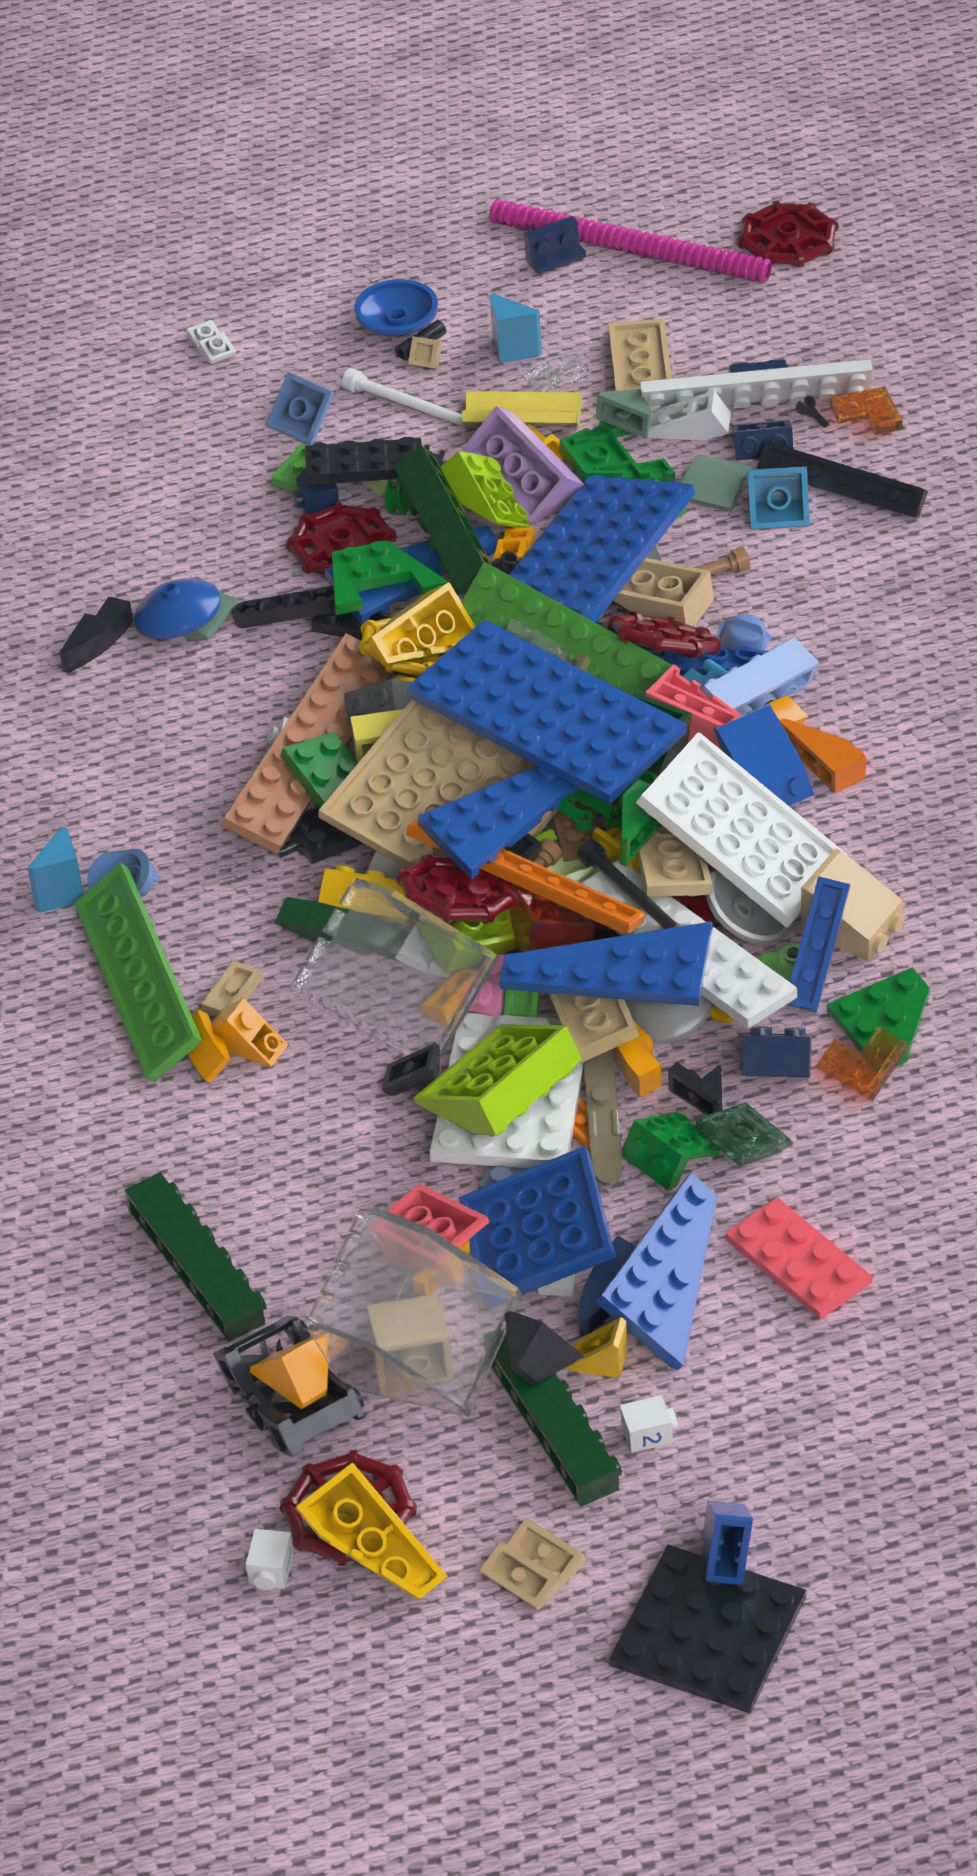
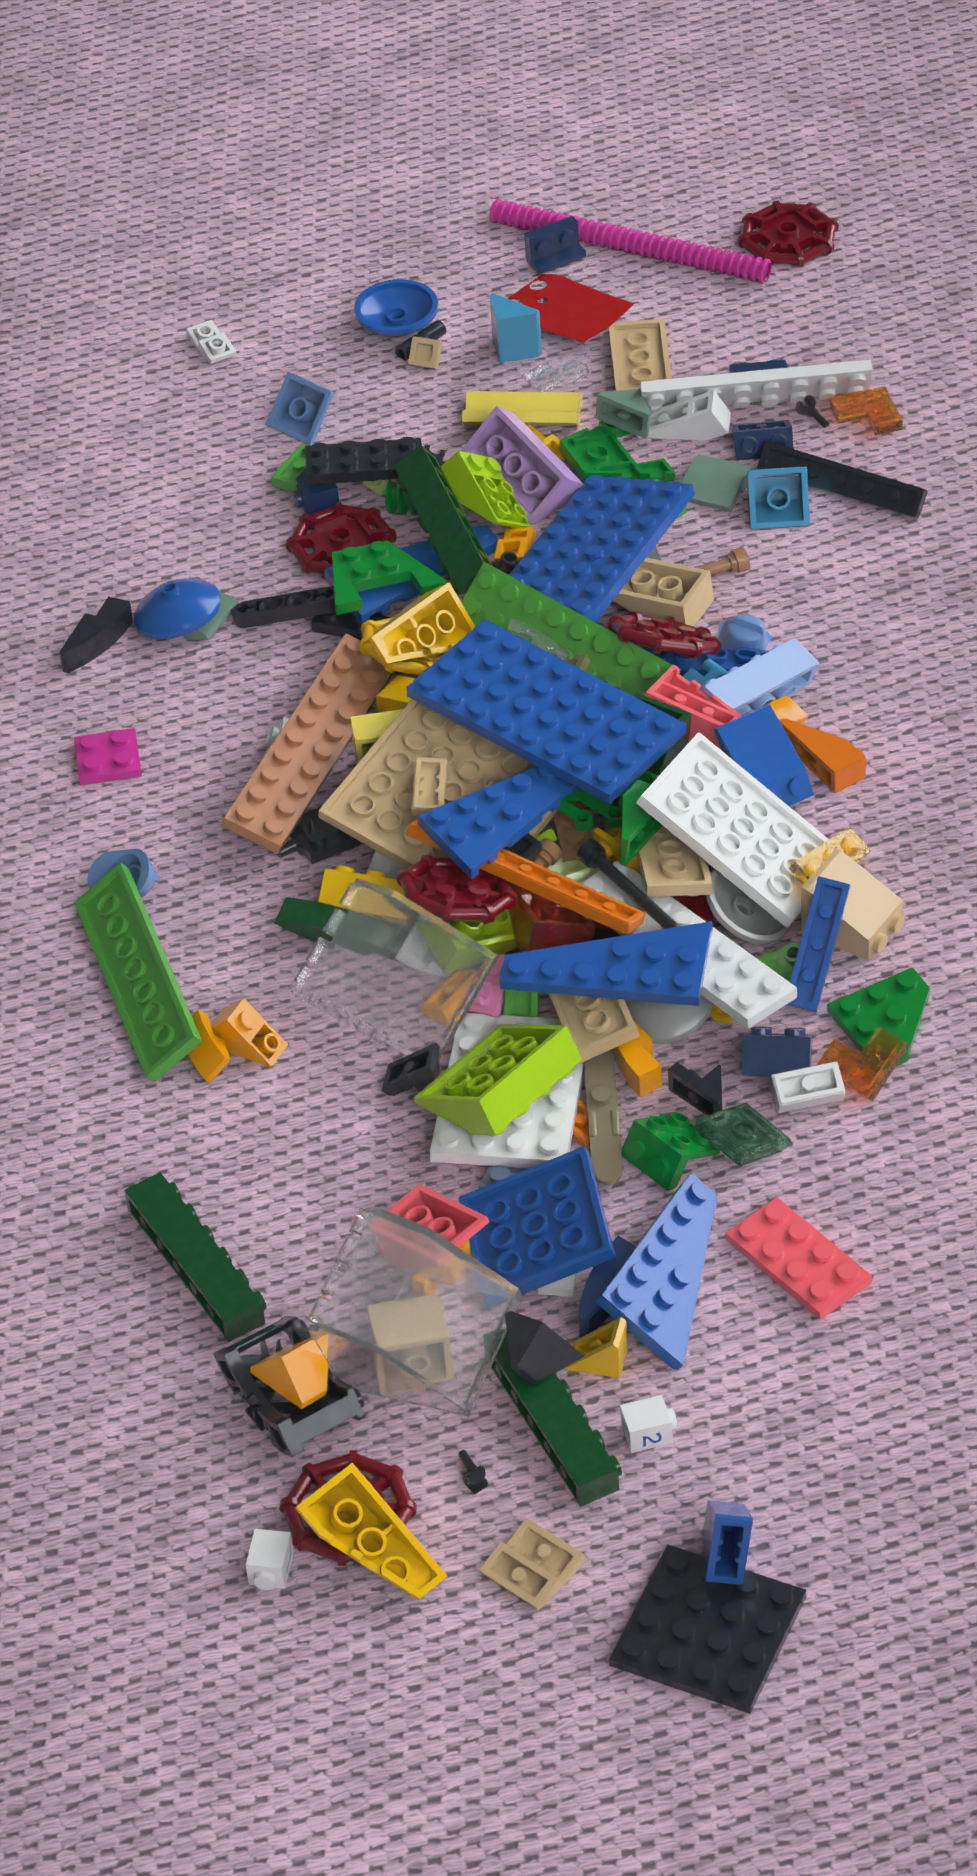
(55, 874): dark azure slope -> none
(107, 756): none -> dark pink plate
(235, 984): tan plate -> none
(319, 765): green plate -> none
(355, 381): white piece -> none
(377, 698): dark grey brick -> none
(428, 784): none -> tan plate
(475, 1477): none -> black hand
(572, 307): none -> red piece
(808, 1087): none -> white slope
(845, 841): none -> clear yellow plate

